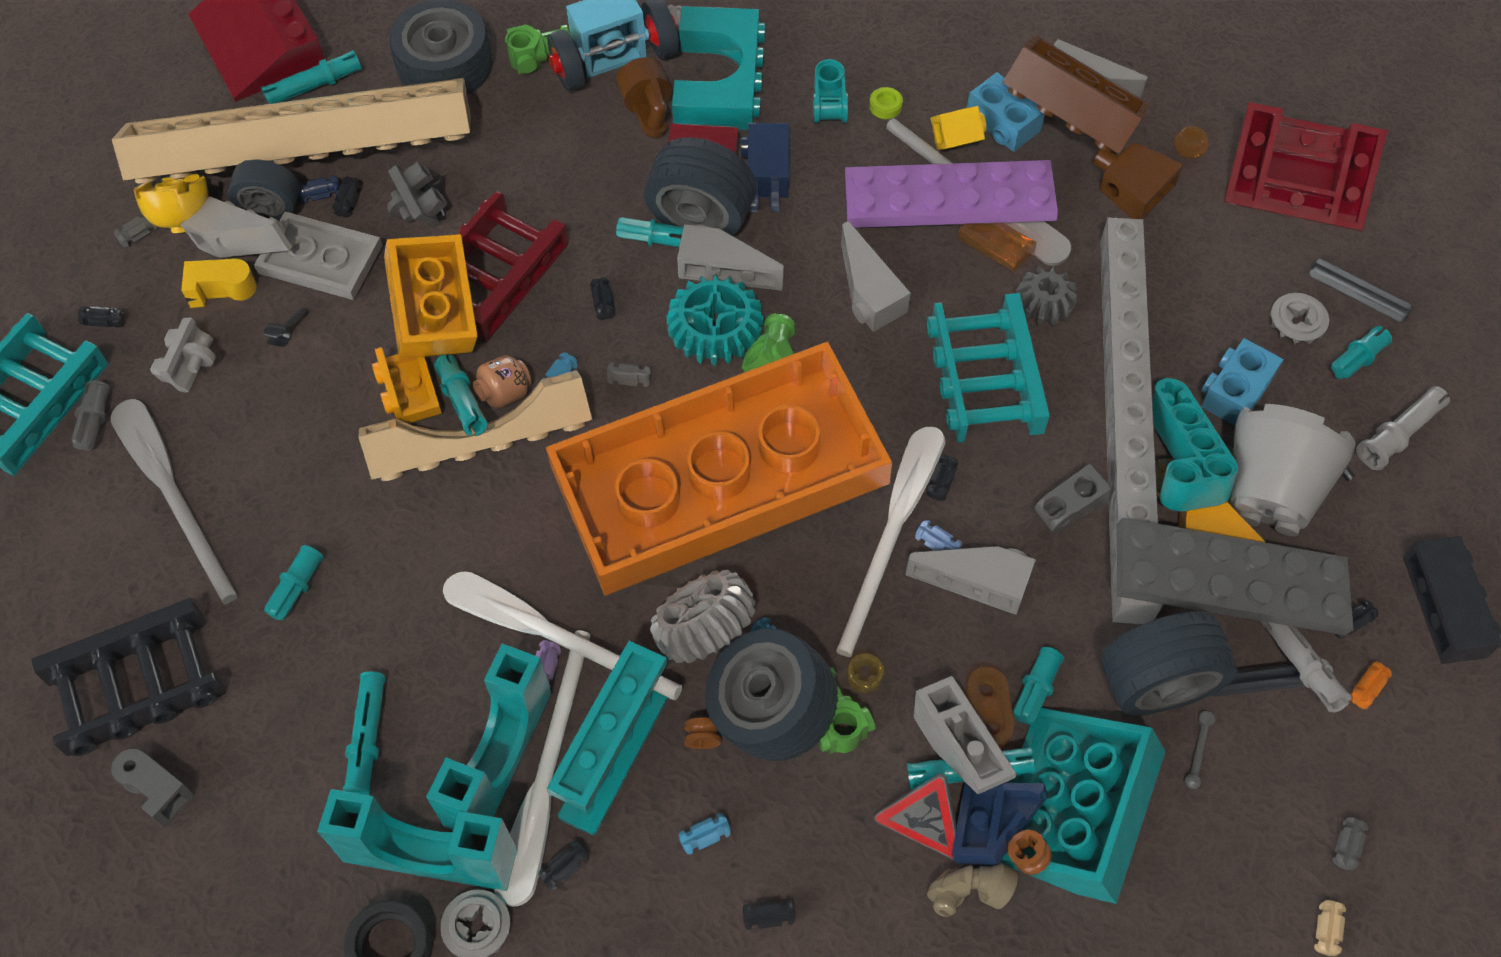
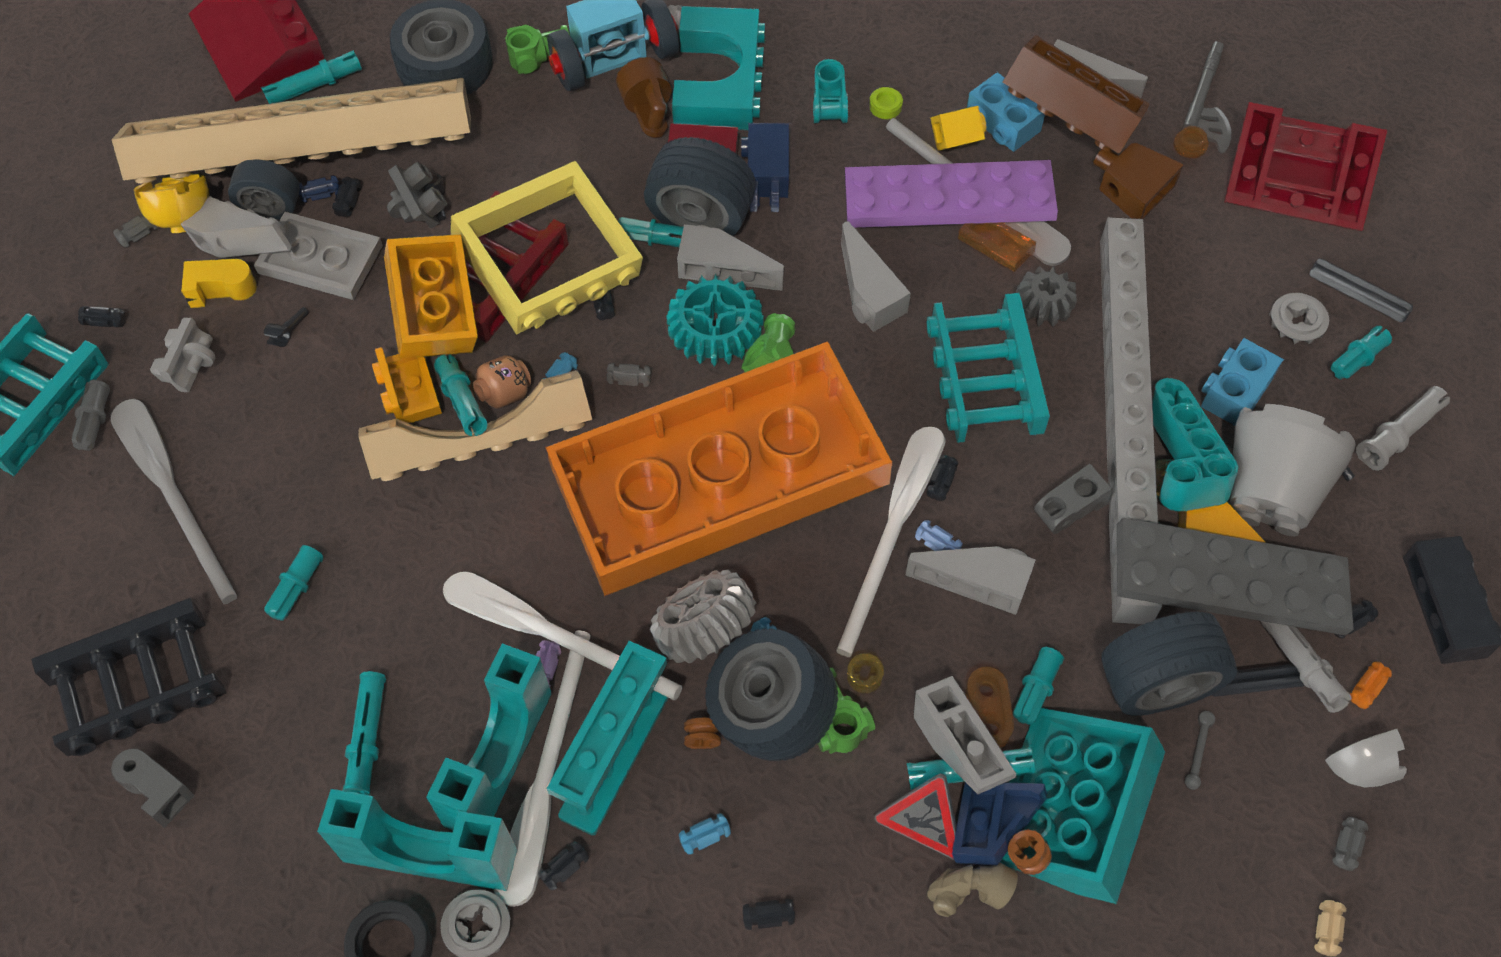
(523, 201): none -> light yellow window
(1197, 111): none -> dark grey piece
(1370, 761): none -> light grey brick

